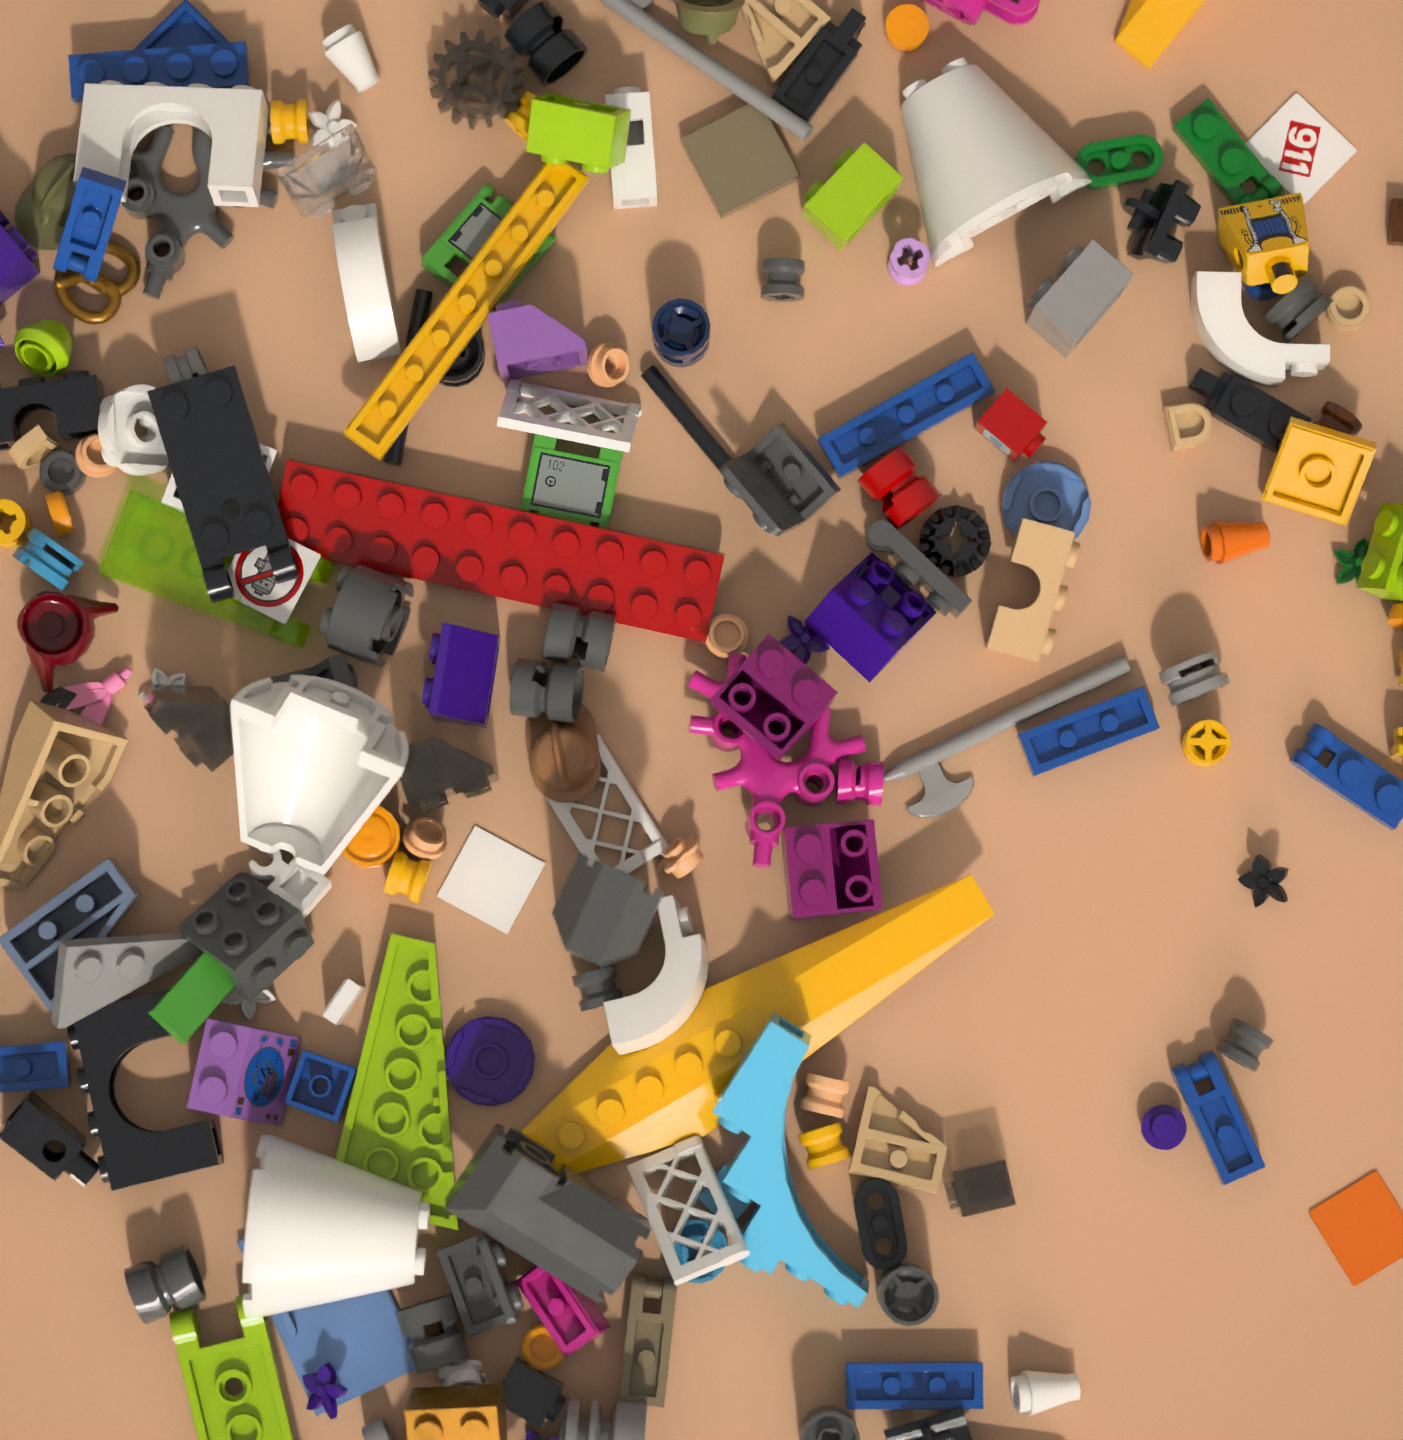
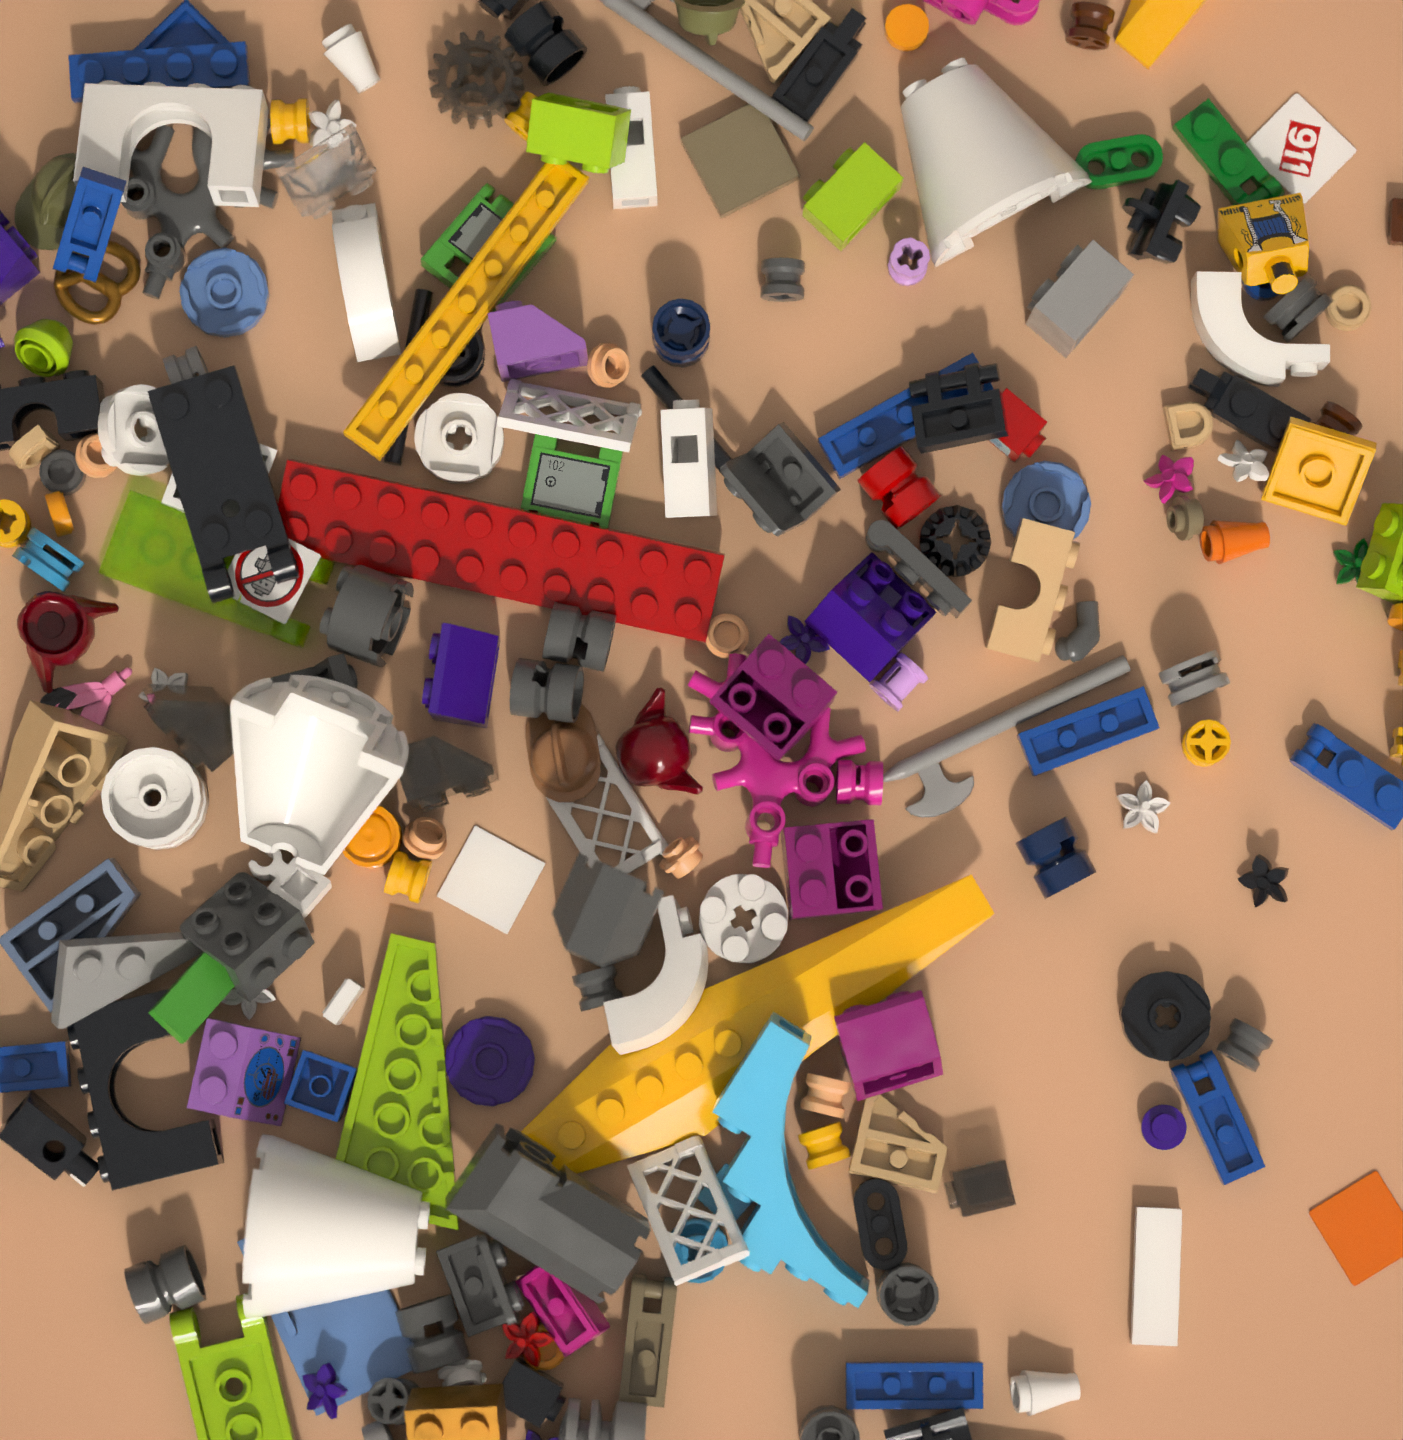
(128, 800): none -> white wheel
(224, 292): none -> medium blue tile
(384, 1400): none -> dark grey wheel
(442, 419): none -> white plate
(526, 1339): none -> red plant
(657, 750): none -> dark red piece
(688, 460): none -> white brick
(736, 943): none -> white plate
(888, 1044): none -> magenta slope
(898, 681): none -> lavender bush
(959, 419): none -> black plate
(1055, 857): none -> dark blue wheel
(1084, 637): none -> dark grey arm
(1090, 25): none -> reddish brown wheel
(1142, 808): none -> white plant
(1156, 1276): none -> white tile
(1163, 1042): none -> black plate
(1172, 477): none -> dark pink plant
(1185, 517): none -> dark tan plate
(1246, 463): none -> white plant

